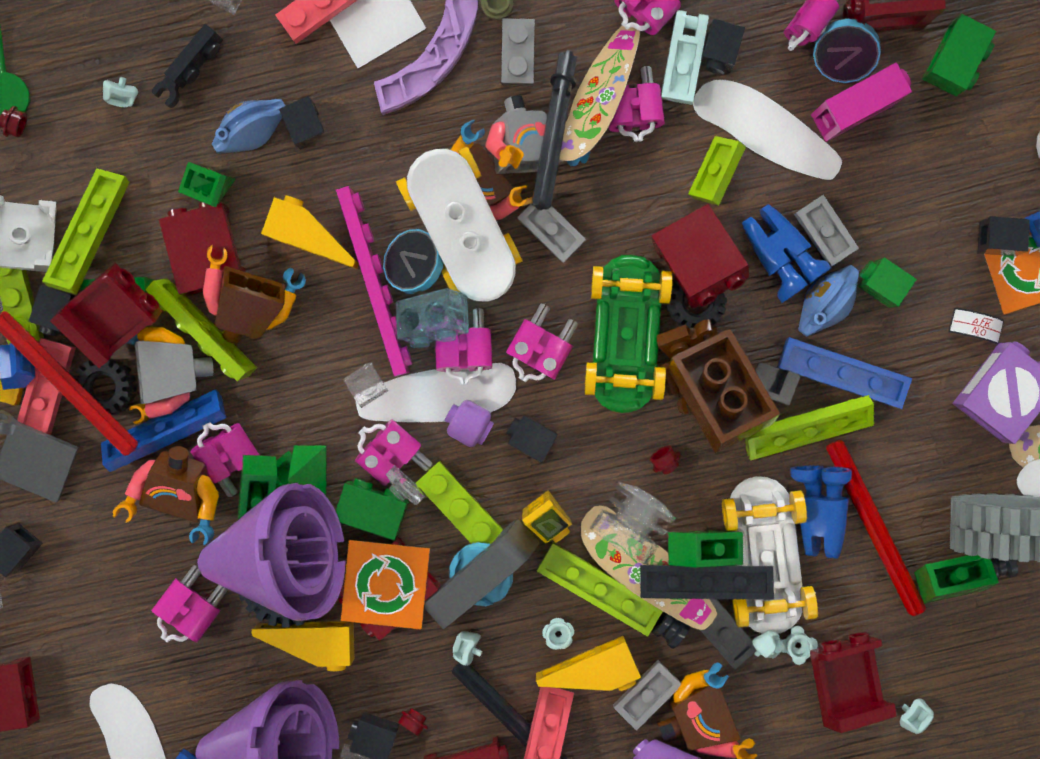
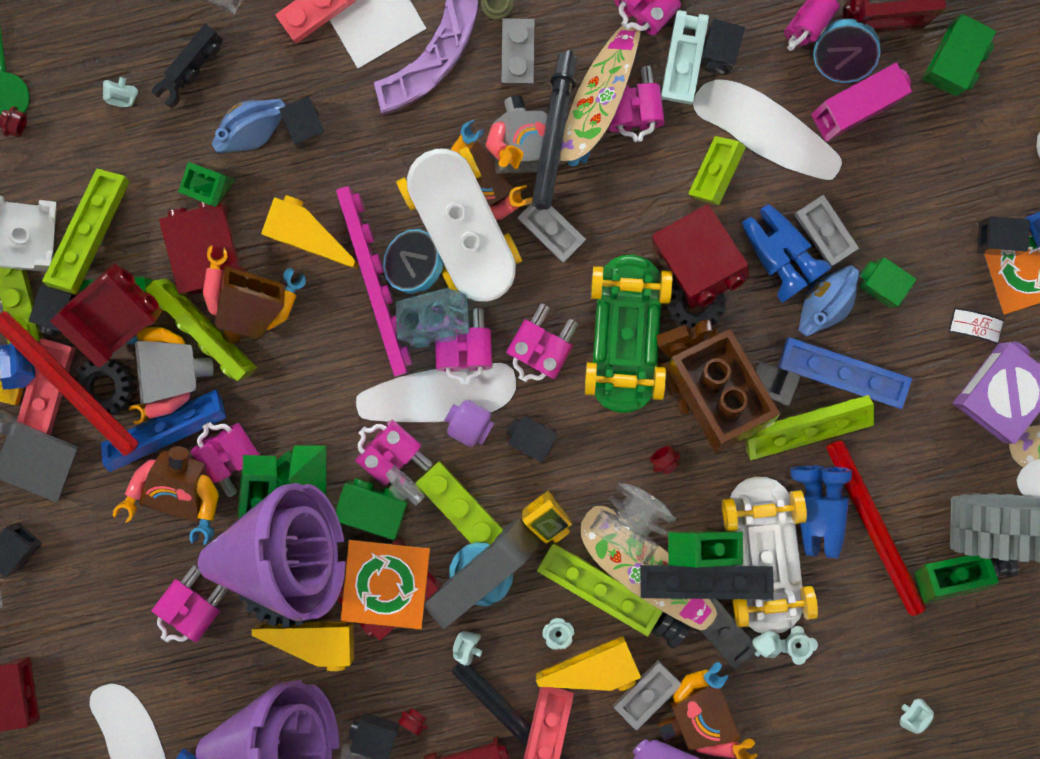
(365, 385): clear plate -> none
(849, 683): dark red panel -> none

